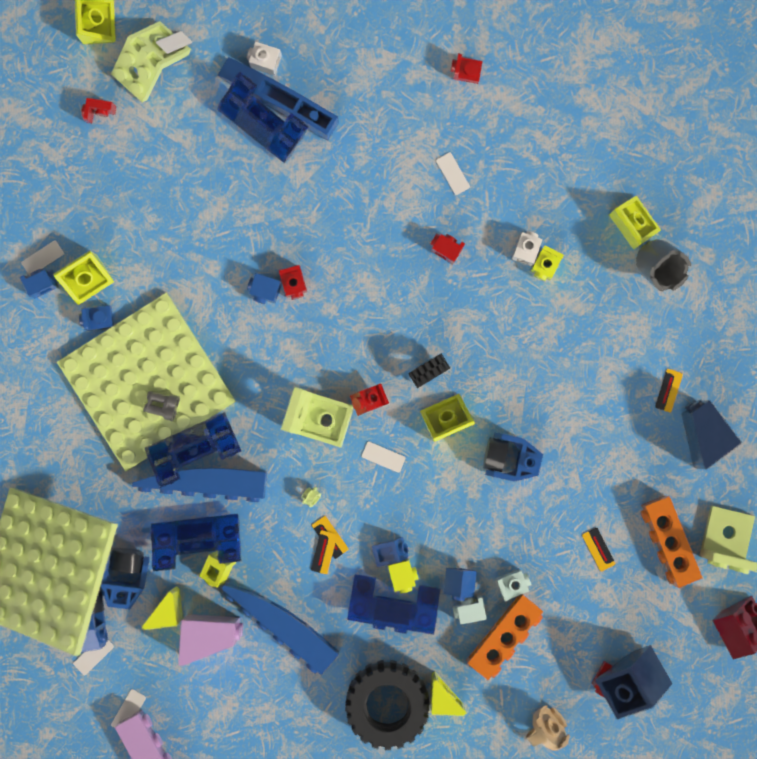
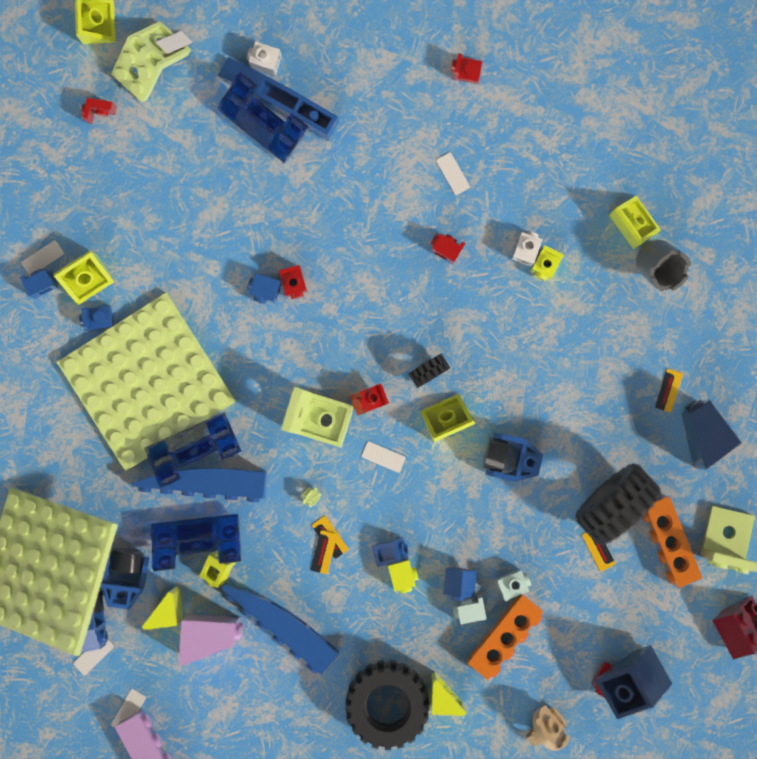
(169, 408): flat silver piece -> none
(393, 612): clear blue bracket -> none
(618, 504): none -> black tyre

